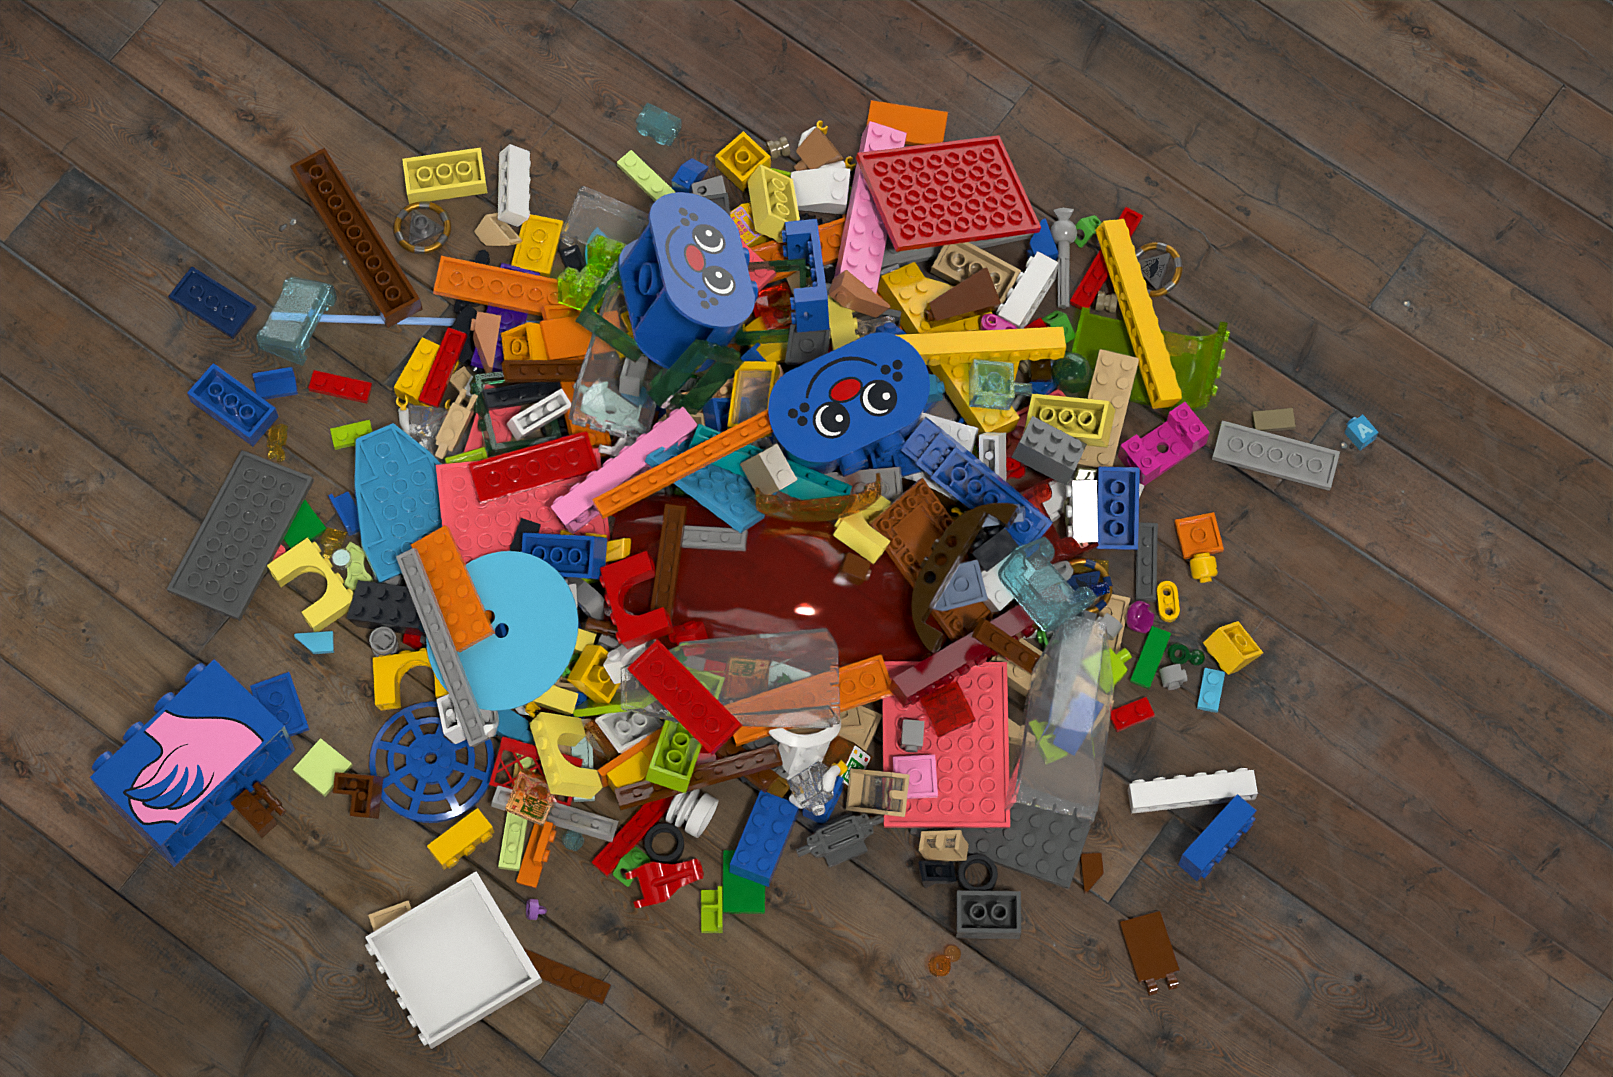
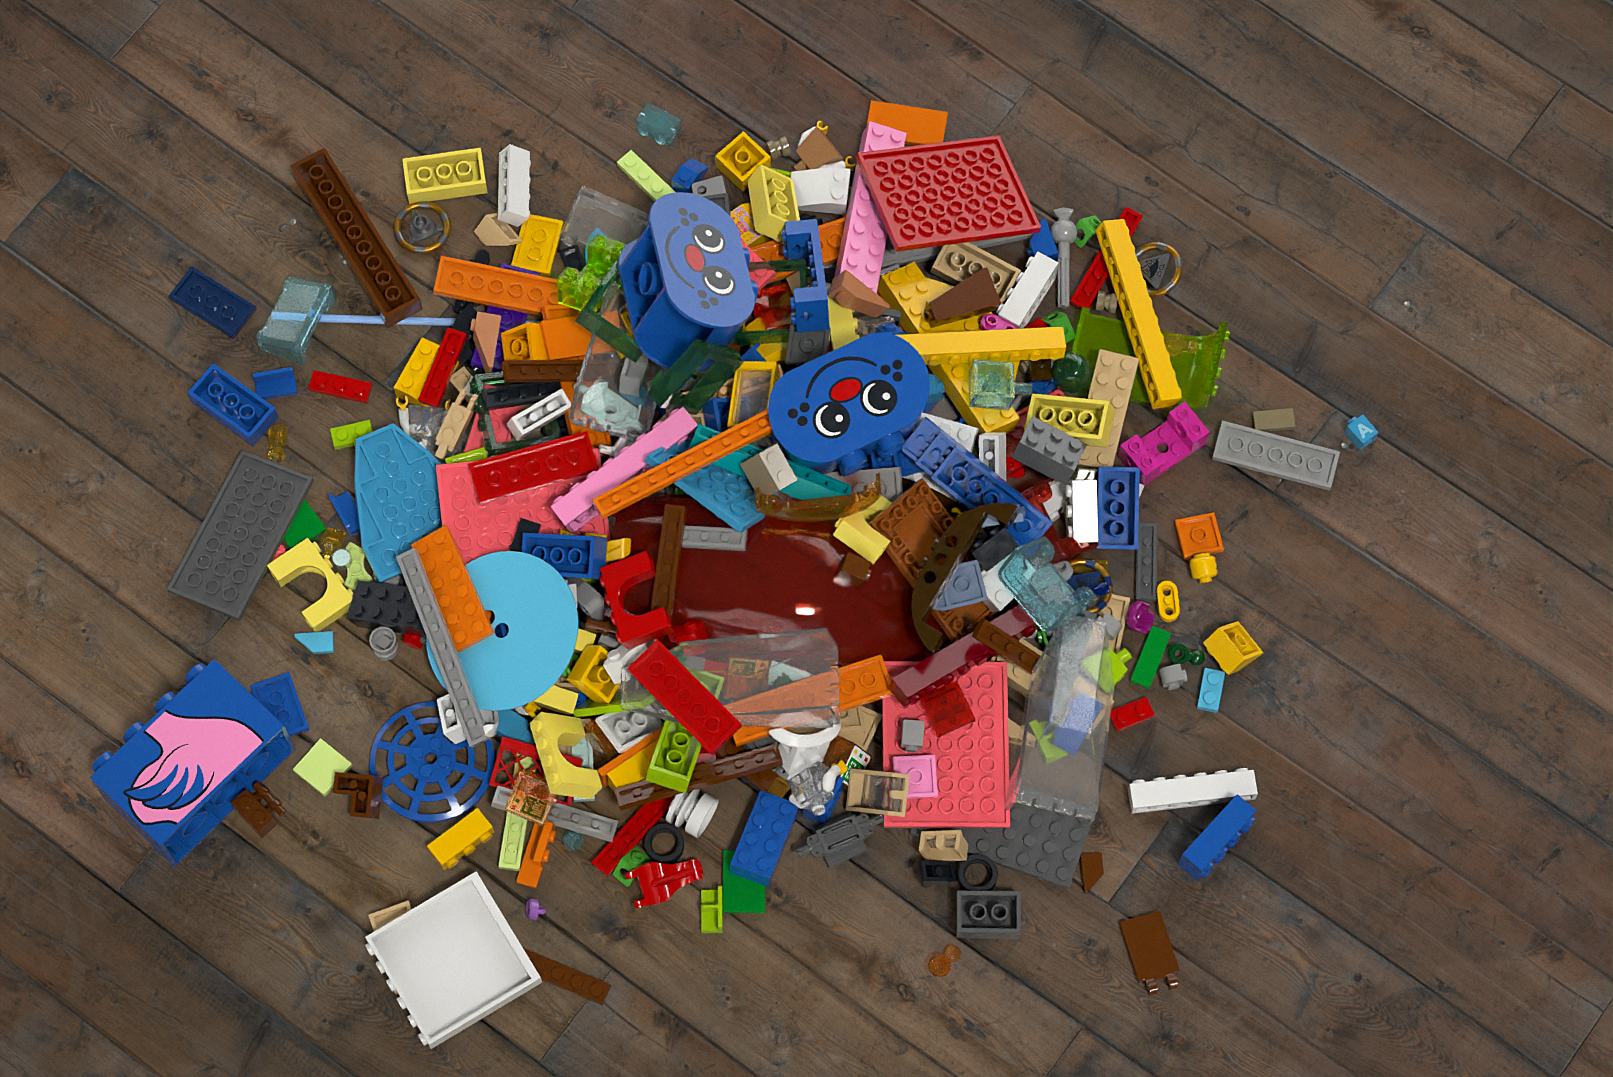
(388, 674): yellow arch -> none

